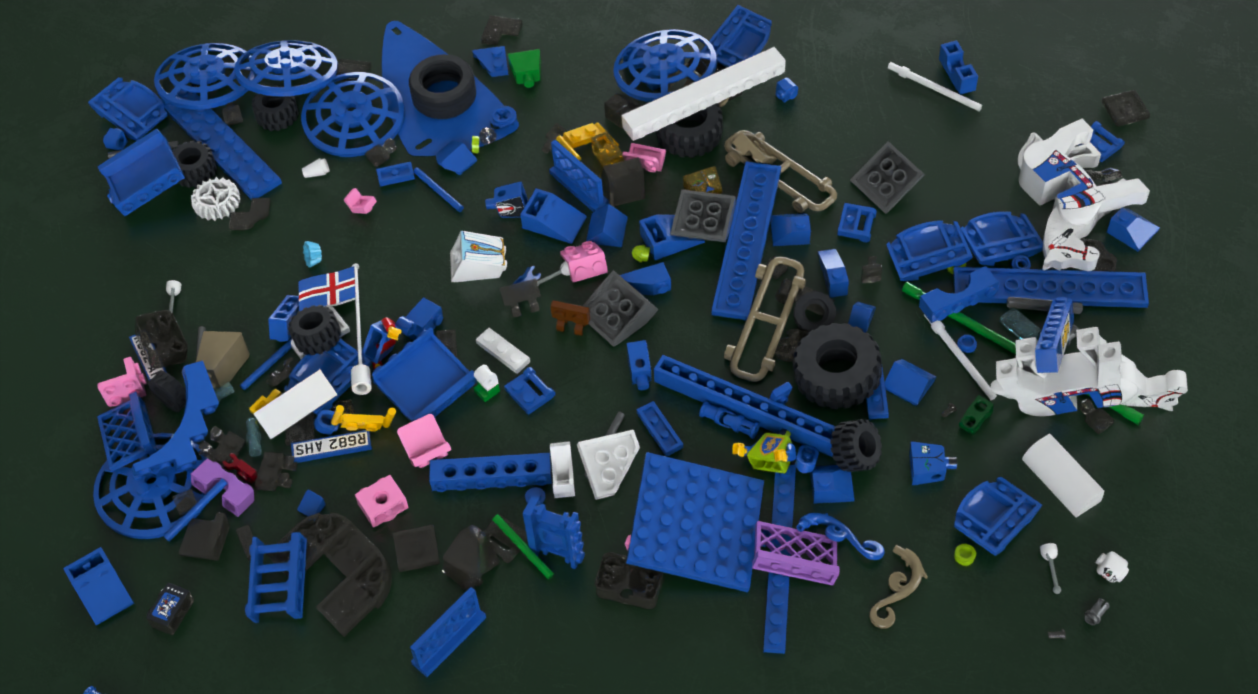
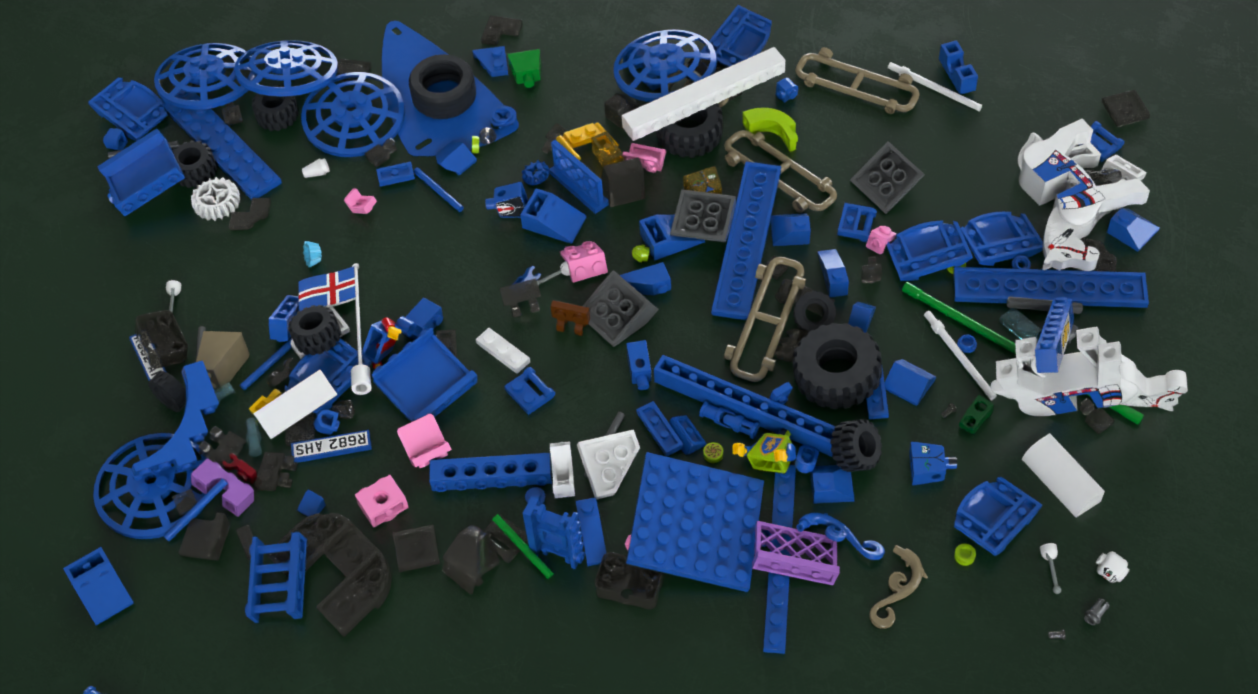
(118, 389): bright pink bracket -> none
(140, 426): blue fence -> none
(169, 608): brick -> none
(368, 422): yellow plate -> none
(447, 633): blue fence -> none
(477, 257): white slope -> none
(487, 383): leg -> none
(539, 176): none -> blue gear
(591, 530): none -> blue slope
(607, 227): blue slope -> none
(687, 434): none -> blue slope
(713, 452): none -> tile
(750, 145): dark tan plate -> none
(773, 121): none -> lime arch
(825, 55): none -> dark tan bar
(879, 238): none -> bright pink bracket
(939, 304): blue arch -> none
(1127, 169): none -> white bracket

